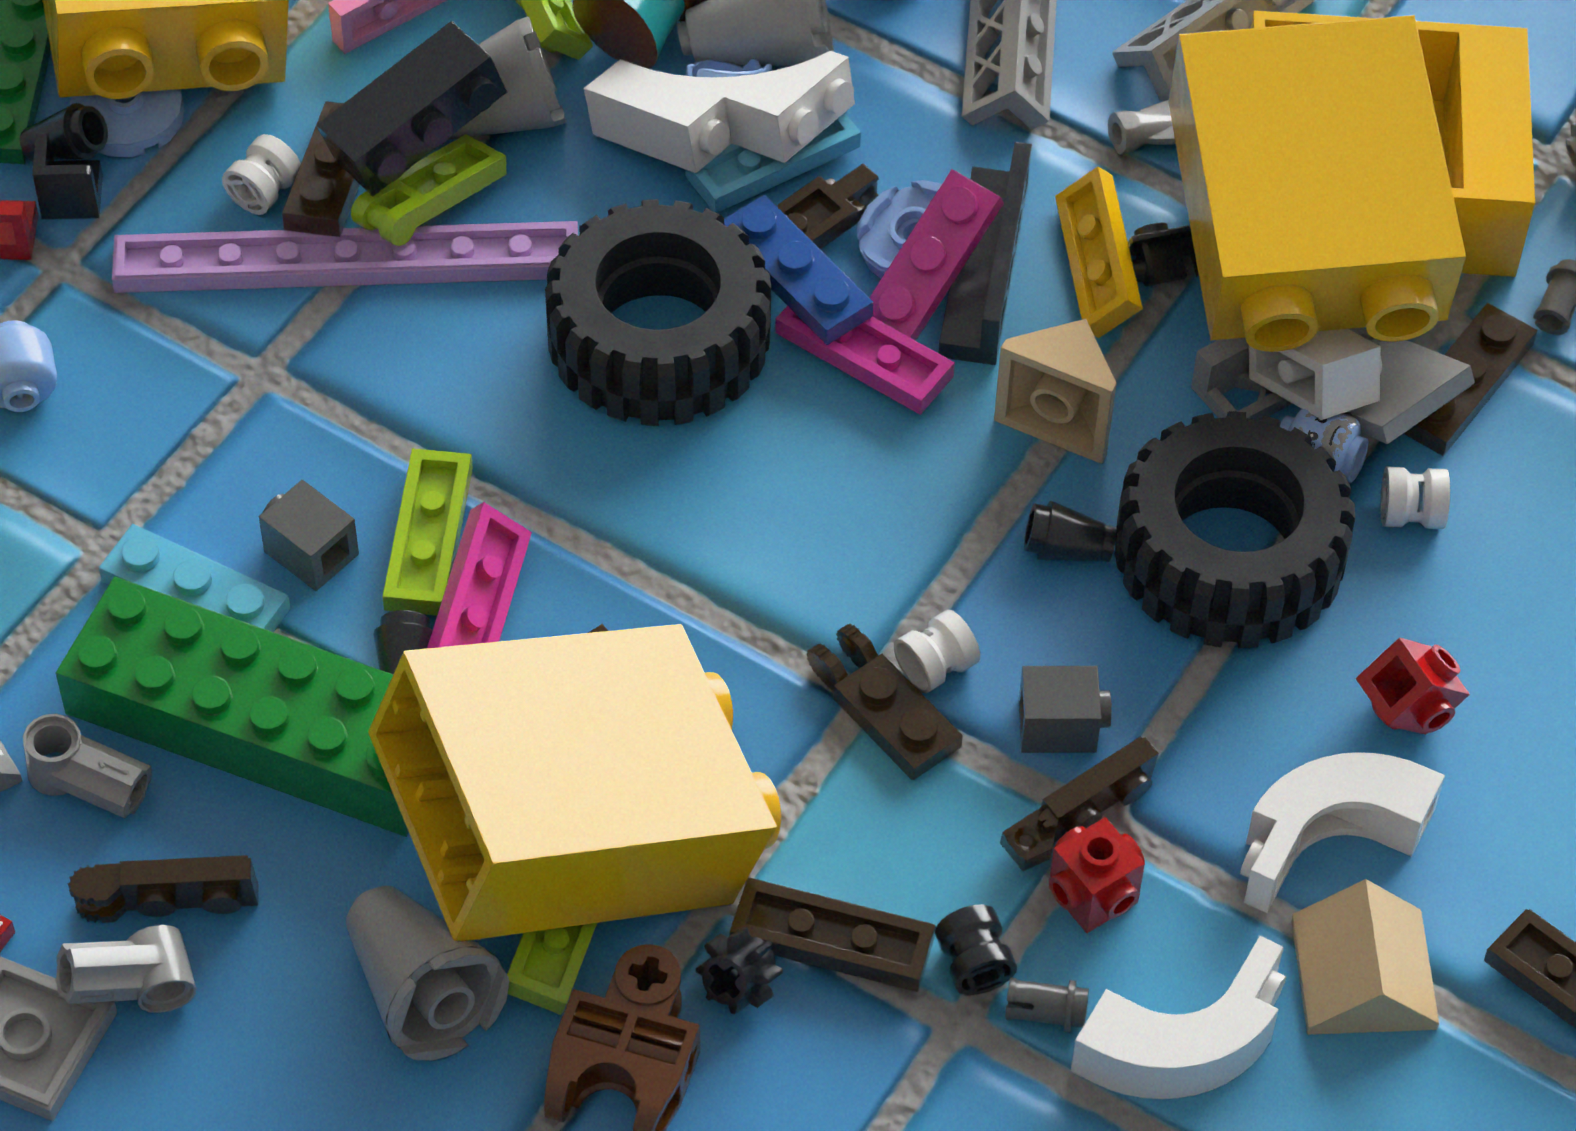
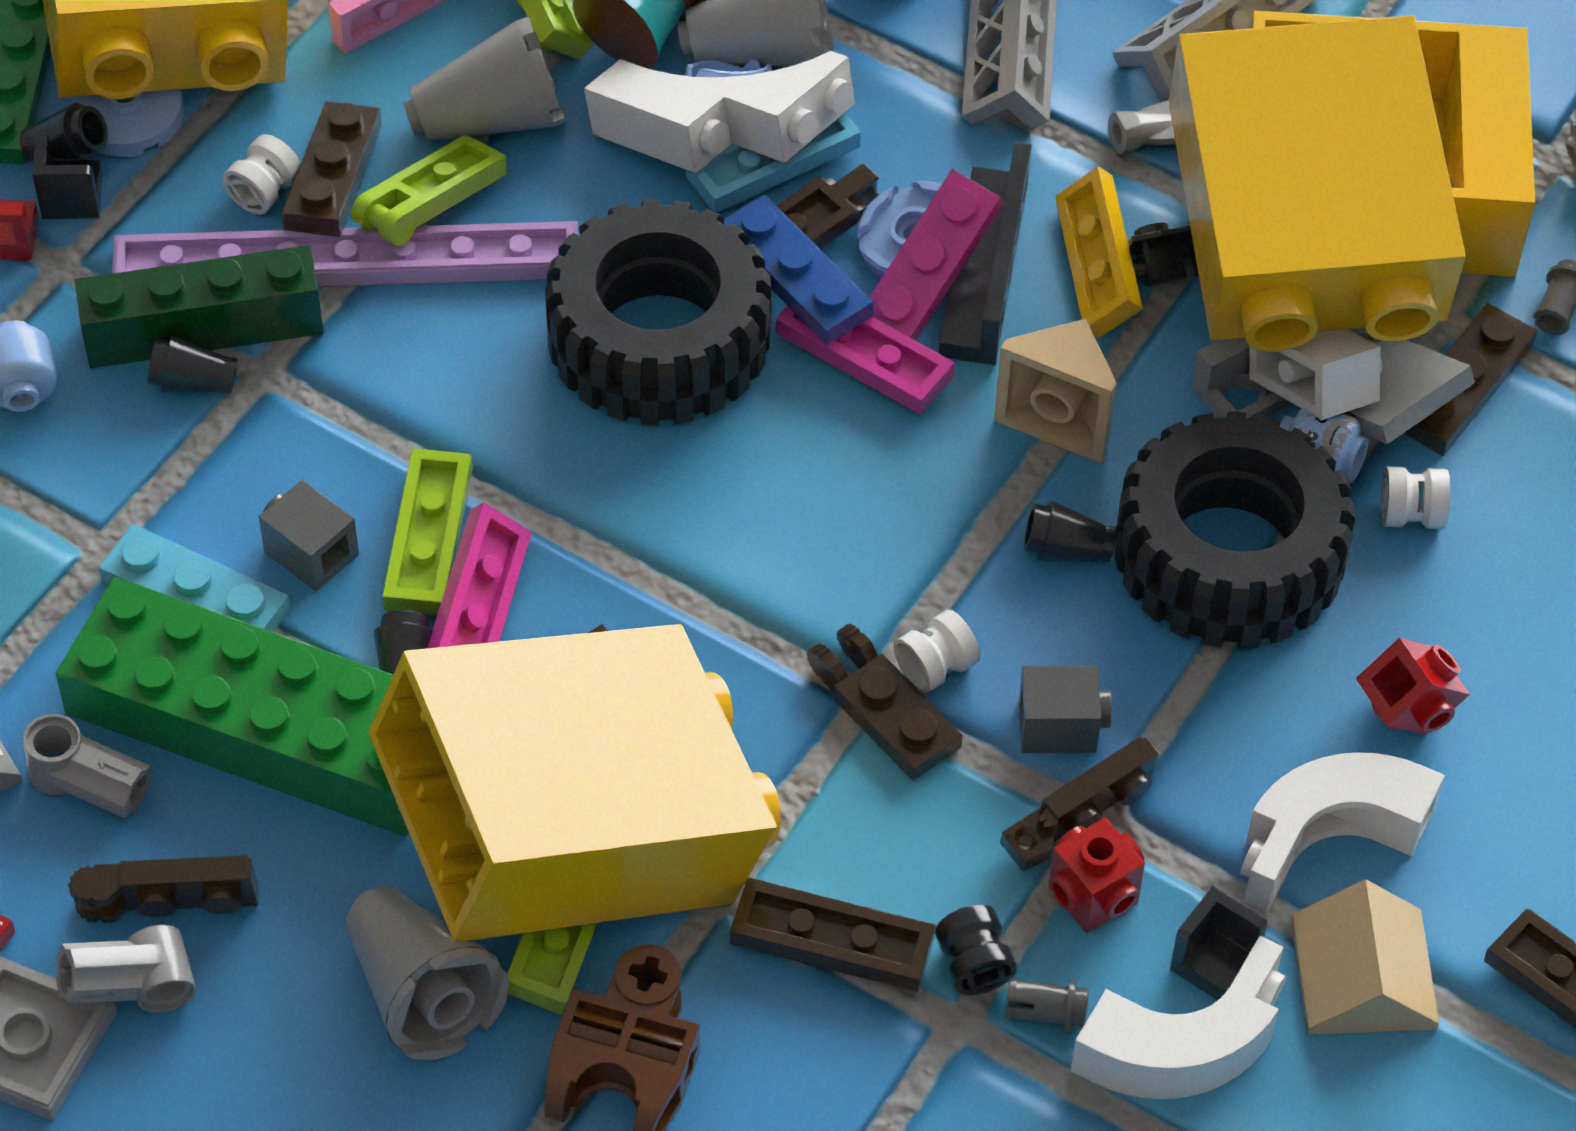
(188, 367): none -> black cone
(204, 301): none -> dark green brick
(412, 108): black brick -> none
(739, 970): black gear -> none
(1216, 942): none -> black panel

